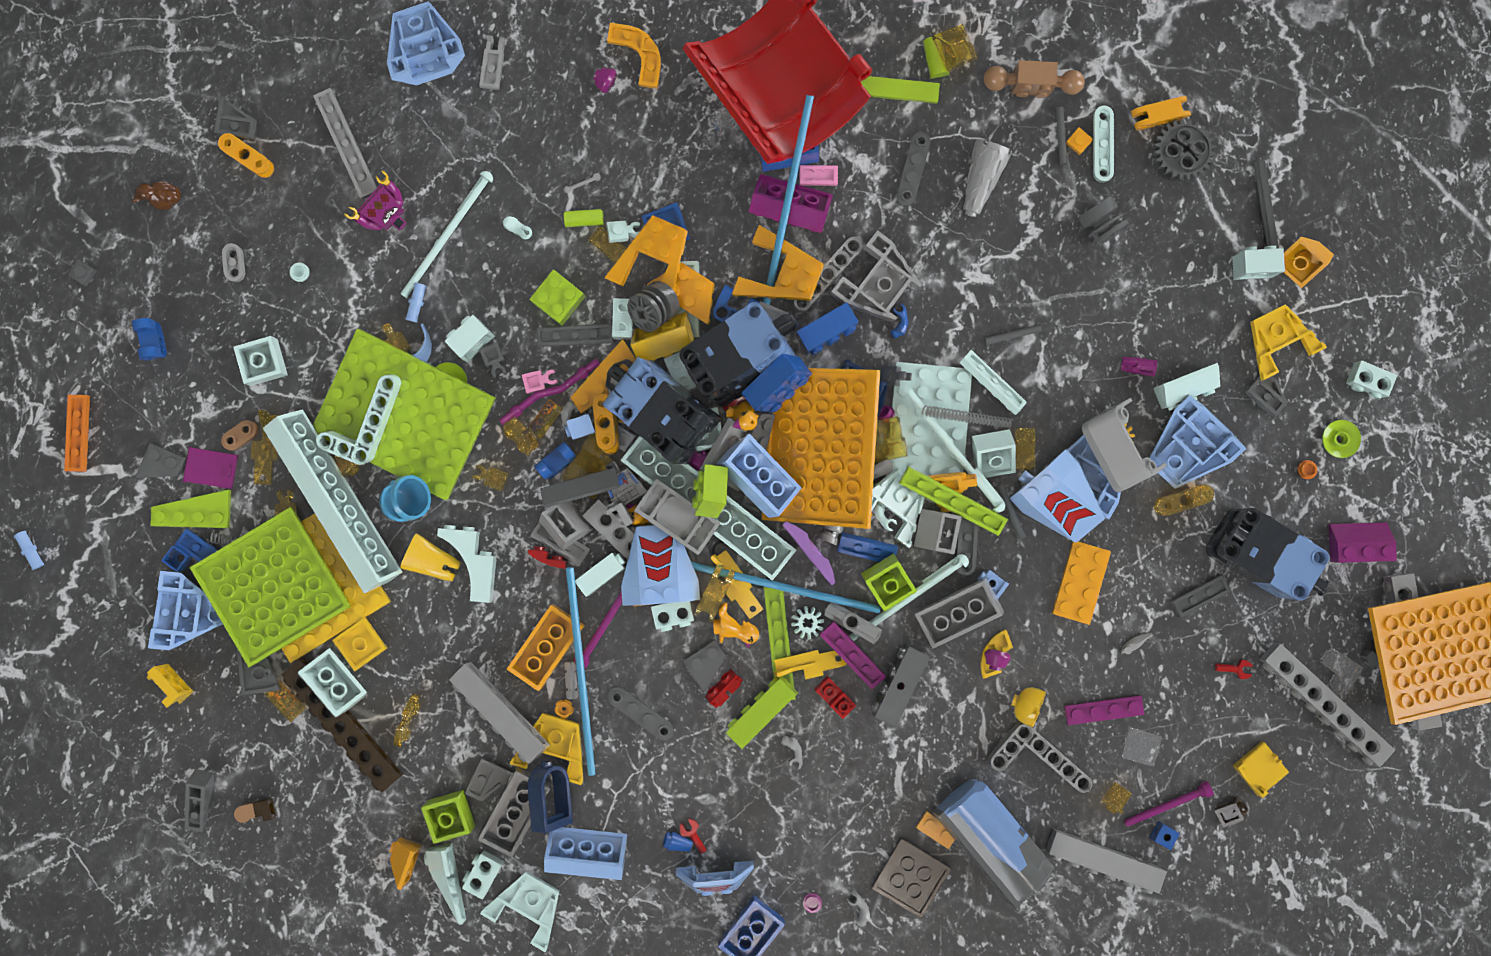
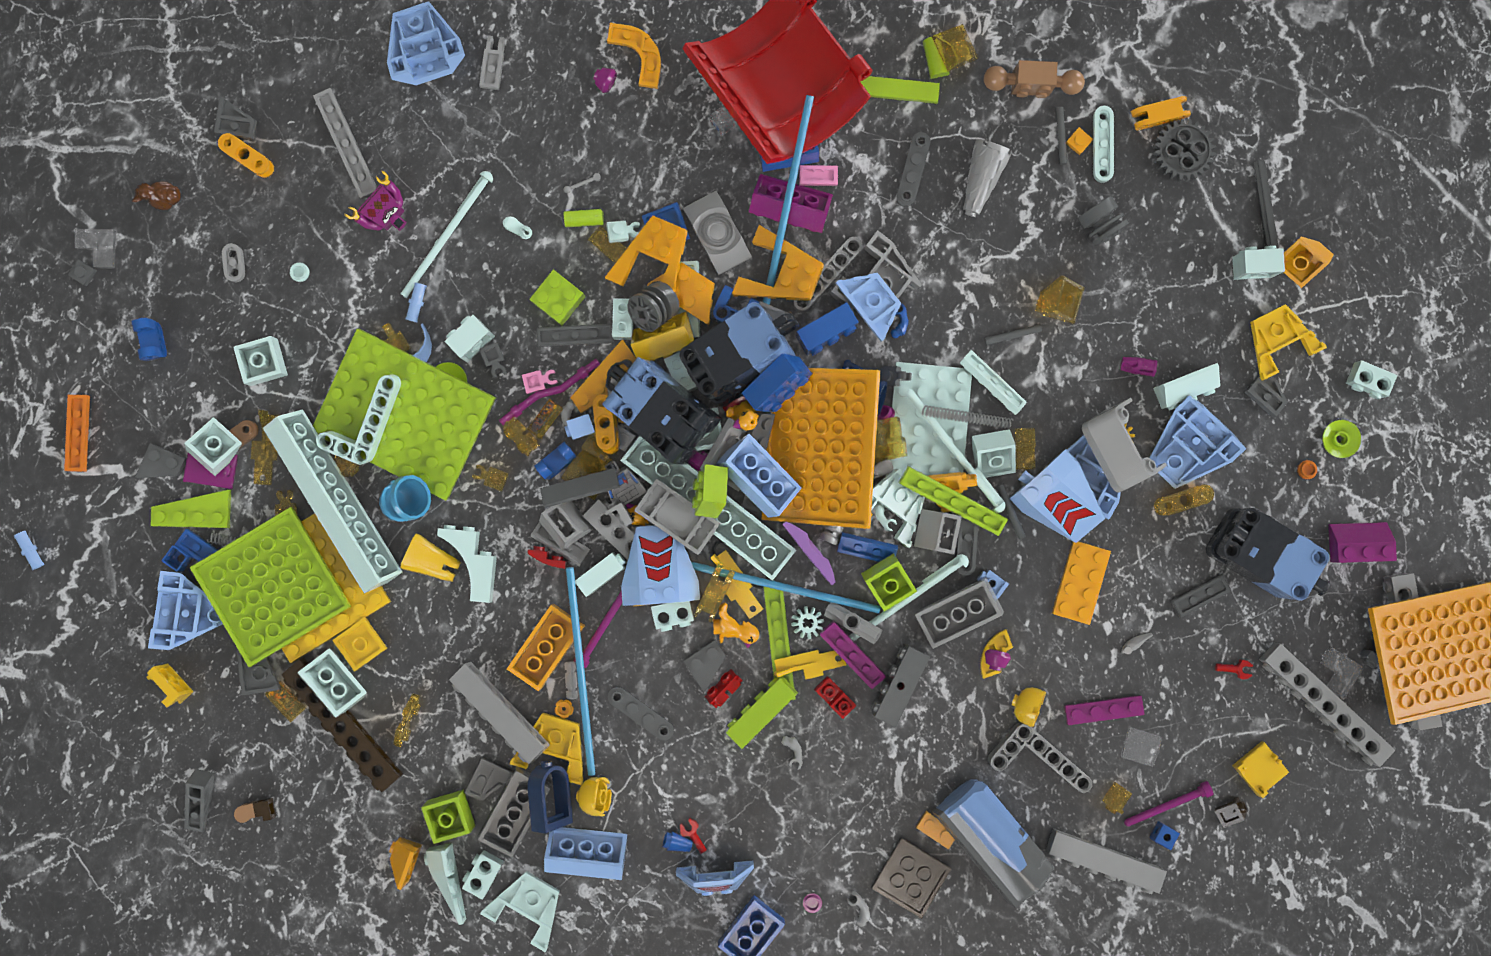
(103, 243): none -> clear tile
(213, 446): none -> light aqua slope
(594, 797): none -> yellow cylinder
(717, 232): none -> light grey slope
(872, 301): none -> light blue wing
(1061, 300): none -> clear yellow slope

